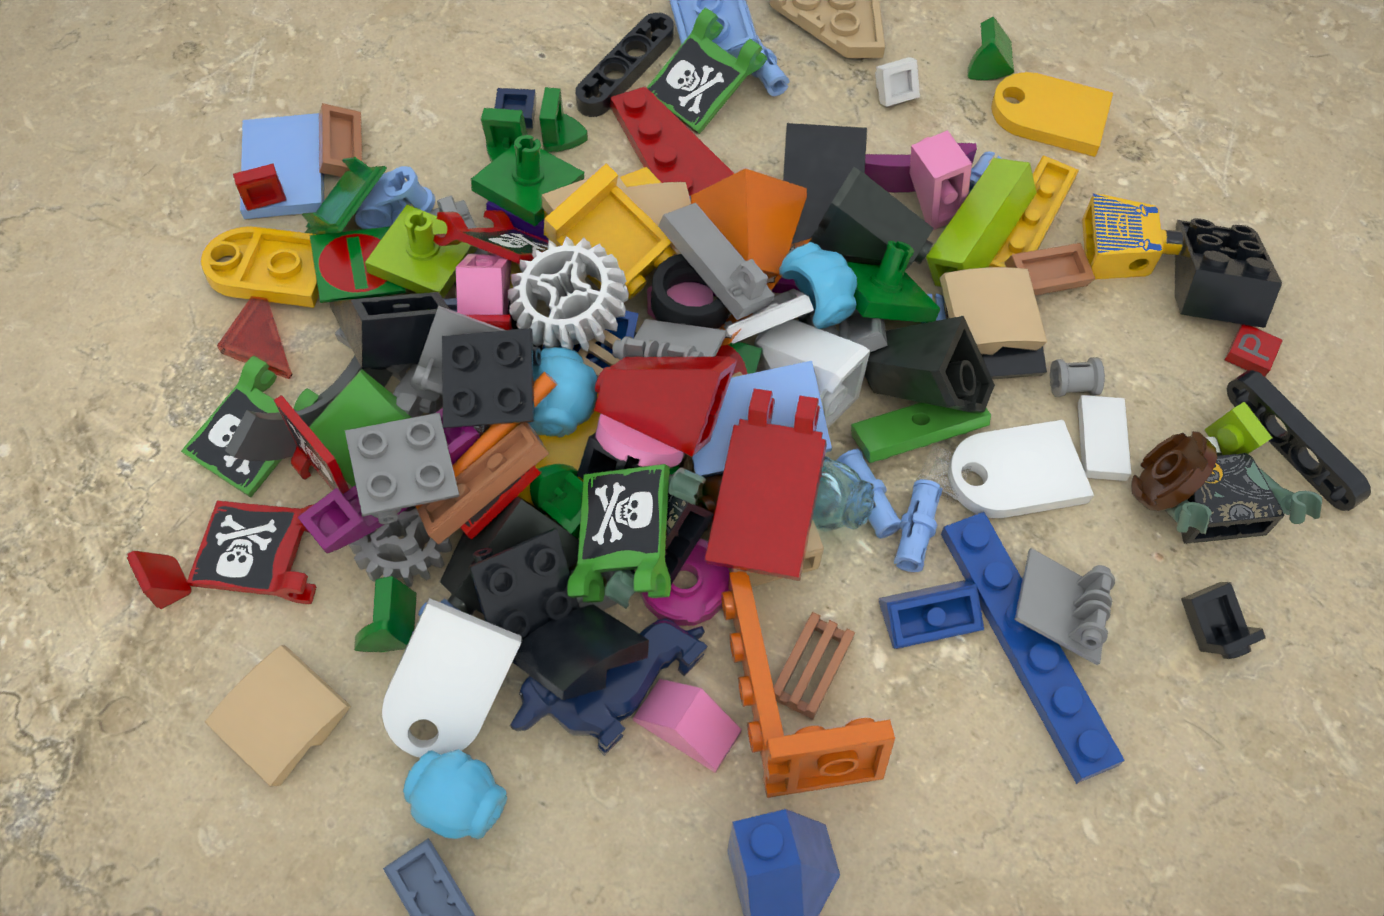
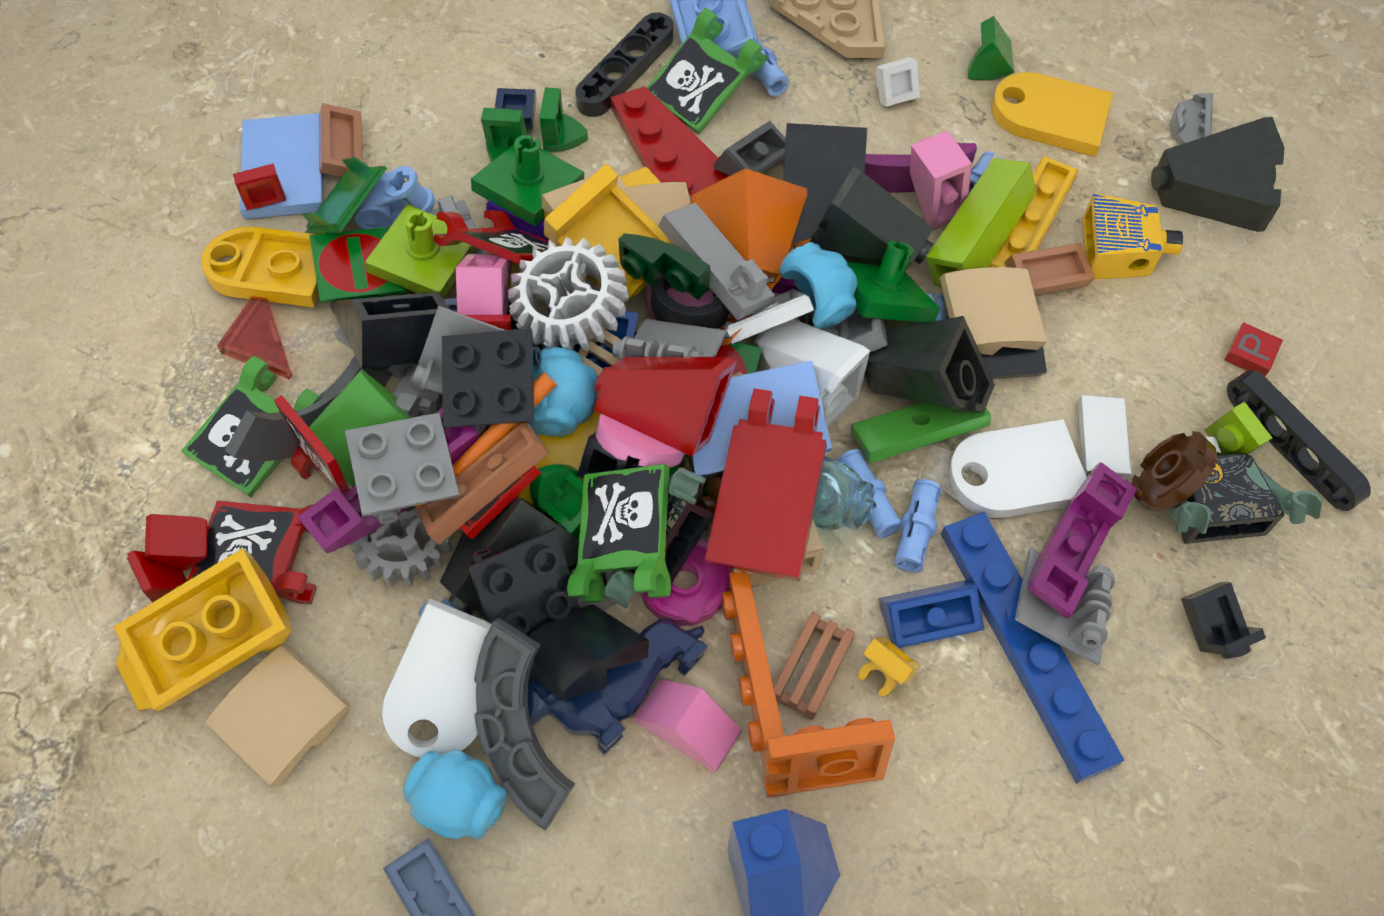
(176, 540): none -> red slope
(200, 631): none -> yellow slope
(392, 618): green tile -> none
(506, 725): none -> dark grey tile
(654, 259): none -> dark green slope
(754, 152): none -> dark grey slope
(891, 662): none -> yellow tile
(1077, 377): light grey bush -> none
(1077, 538): none -> magenta slope
(1192, 118): none -> light grey tile
(1224, 175): none -> pearl dark grey slope
(1224, 274): black slope -> none

